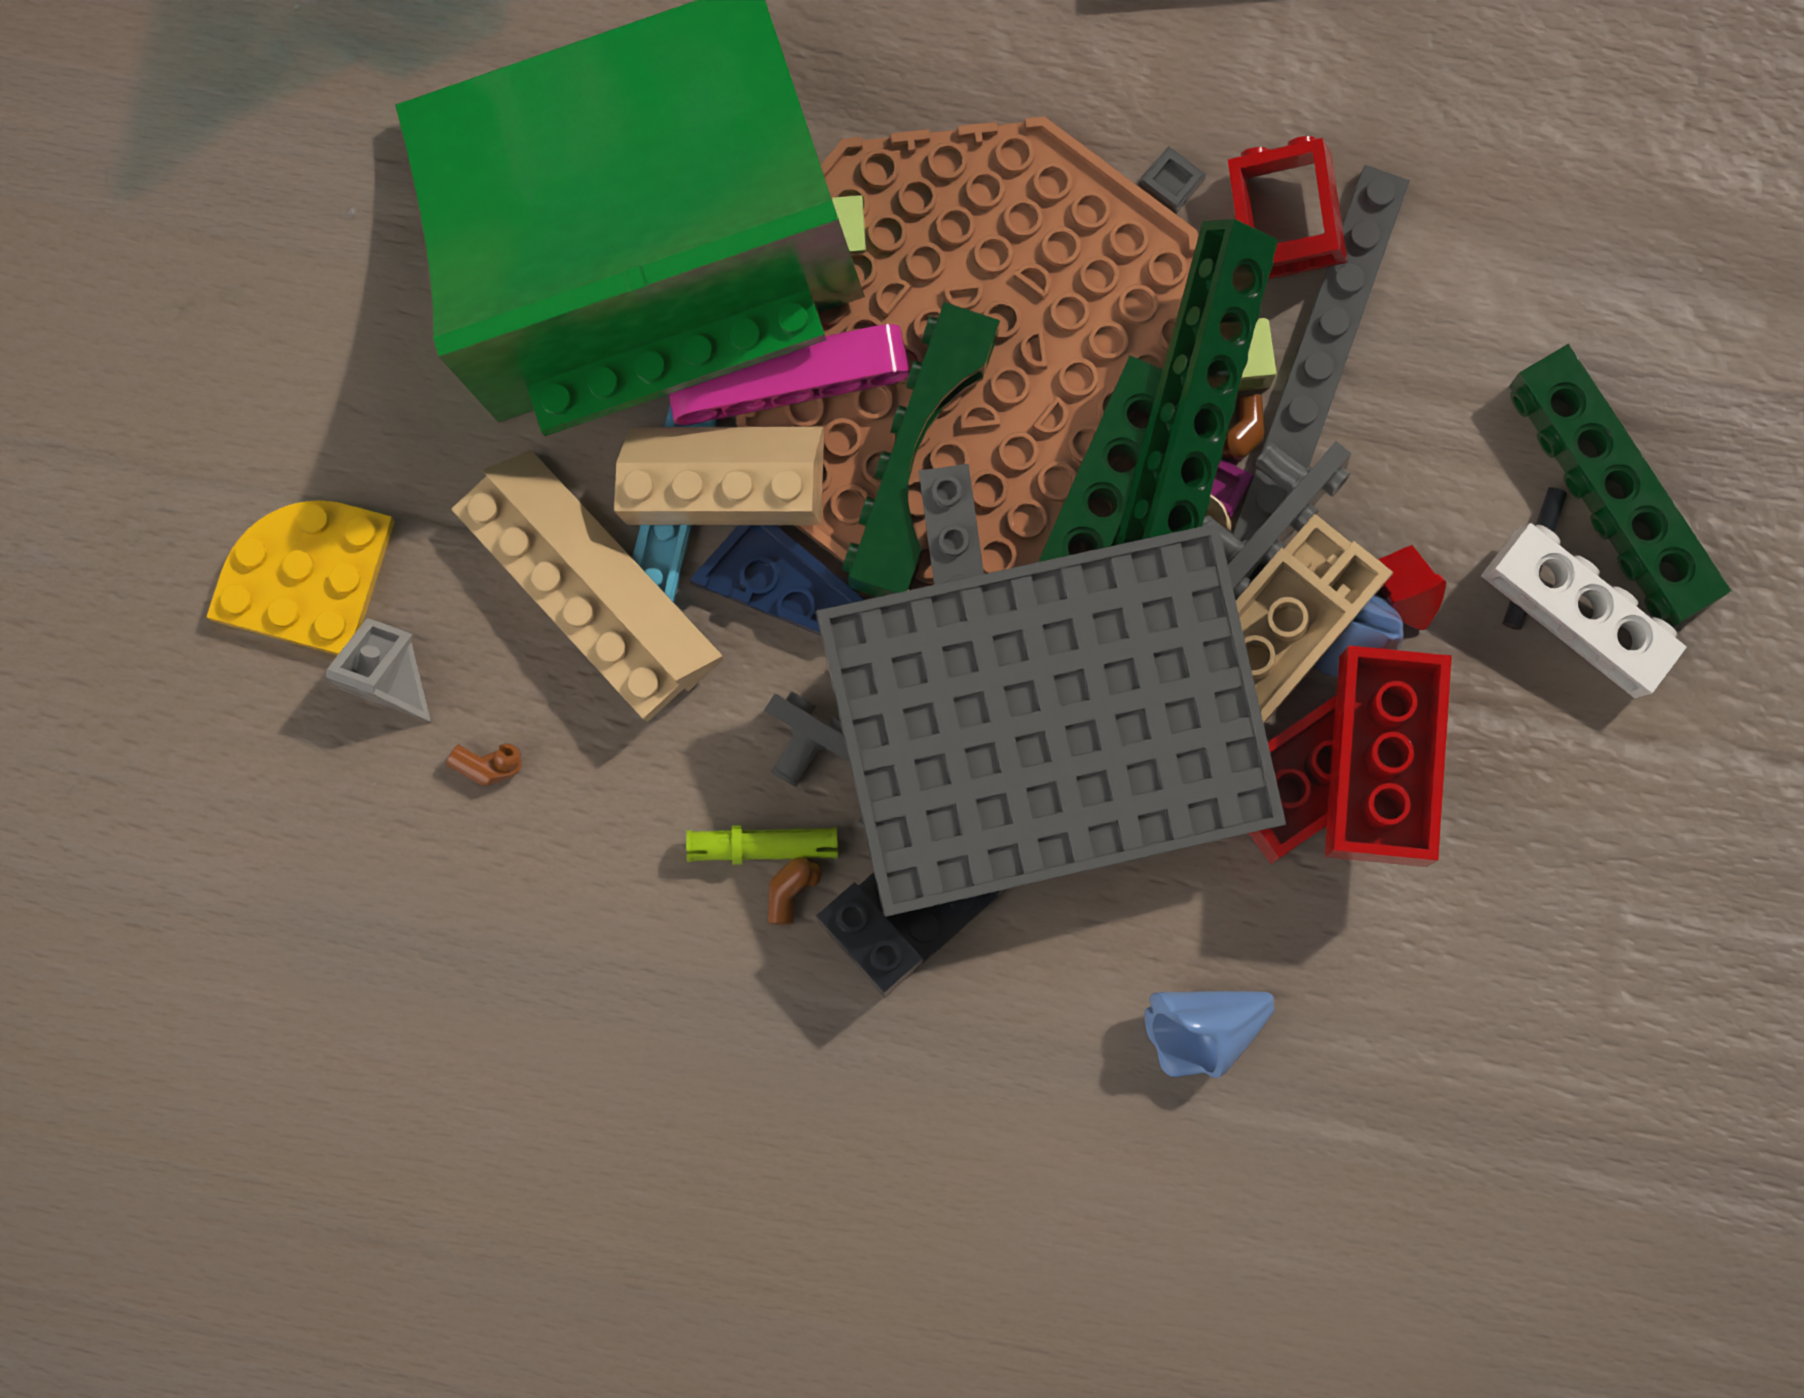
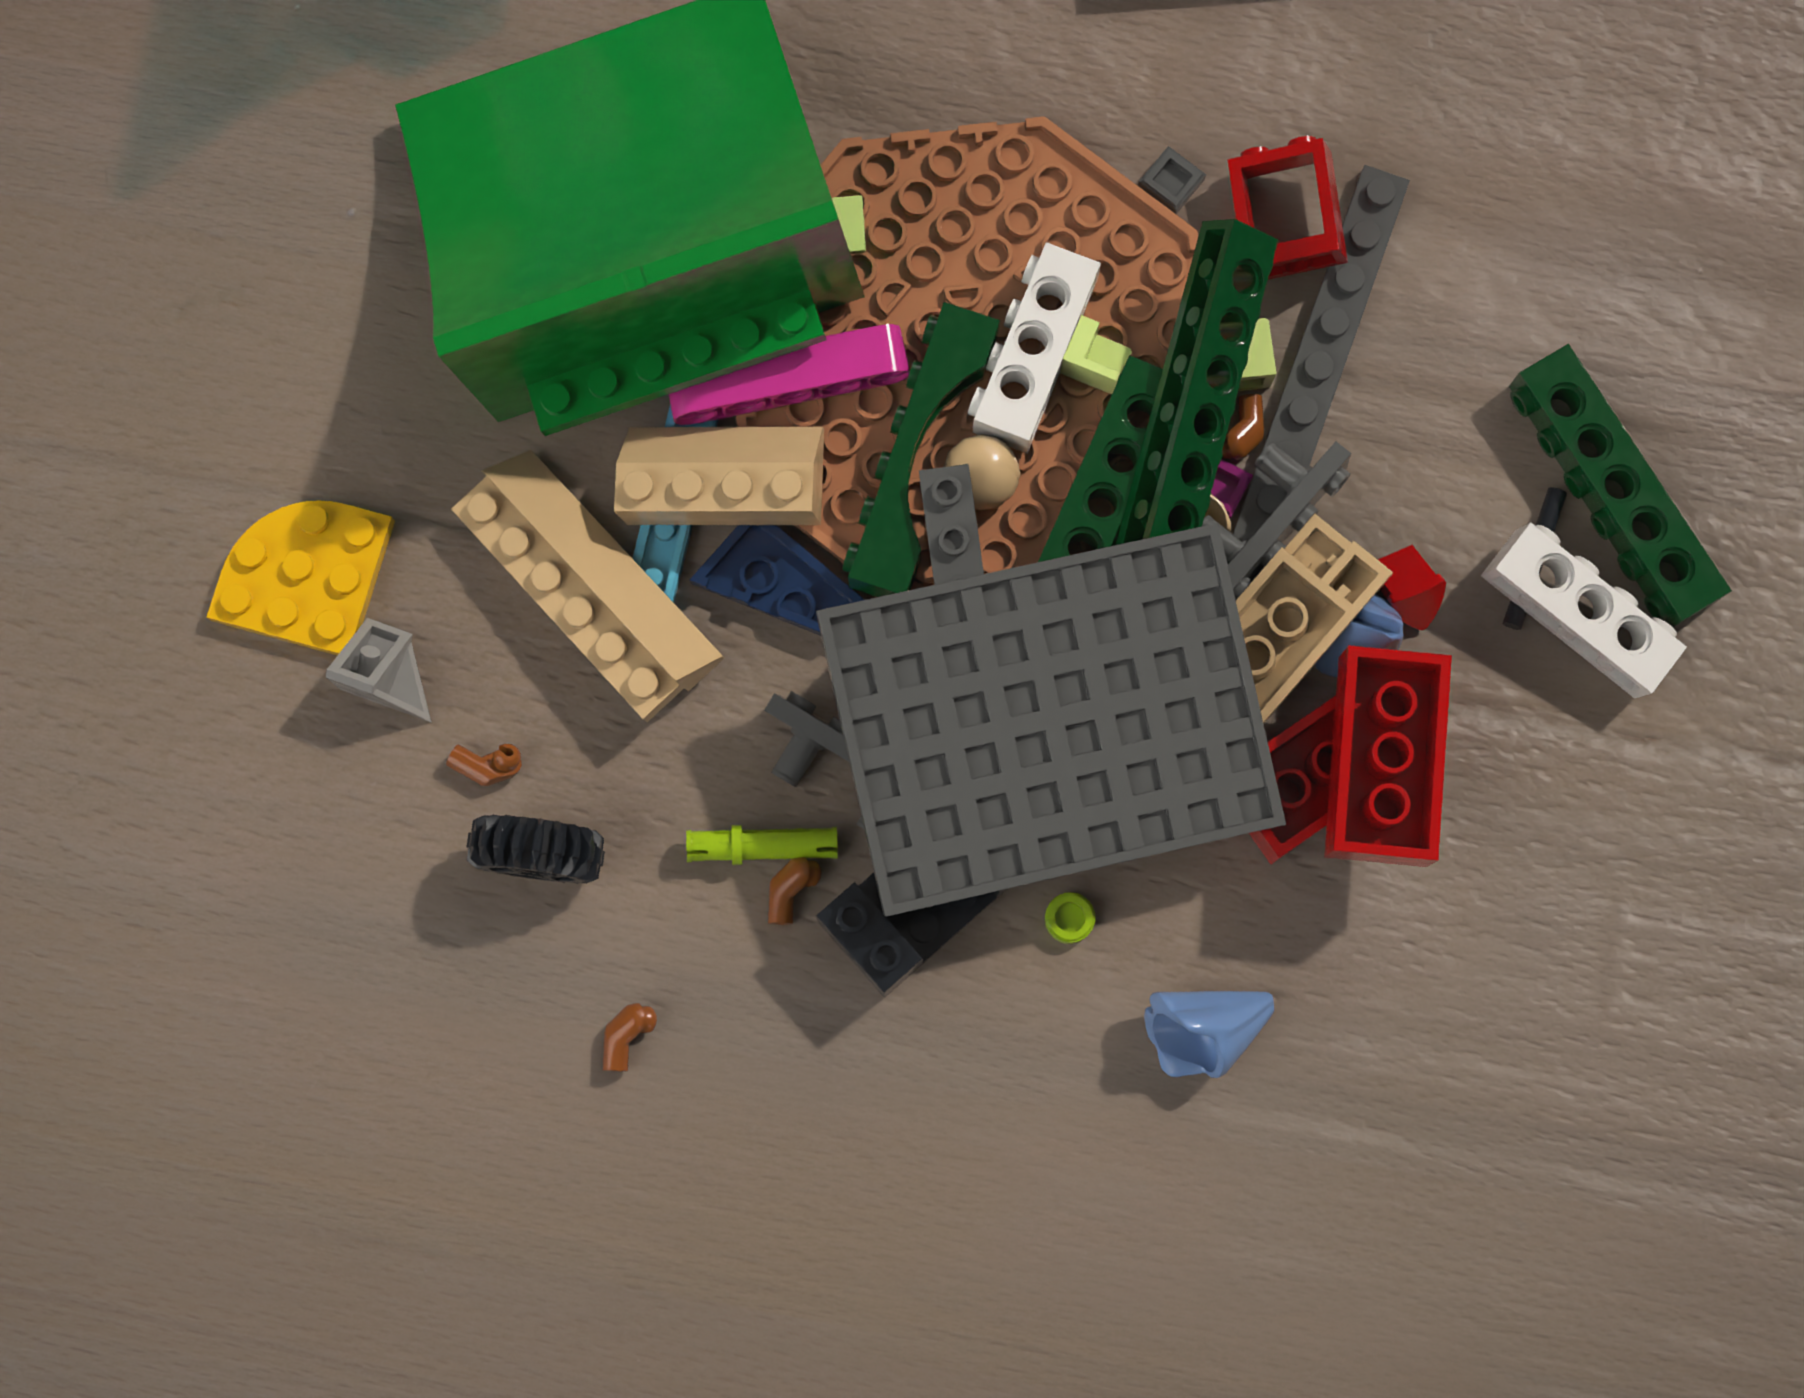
(535, 849): none -> black gear
(622, 1030): none -> dark orange arm
(991, 467): none -> tan hair
(1056, 274): none -> white brick
(1069, 918): none -> lime tile
(1093, 357): none -> yellowish green panel

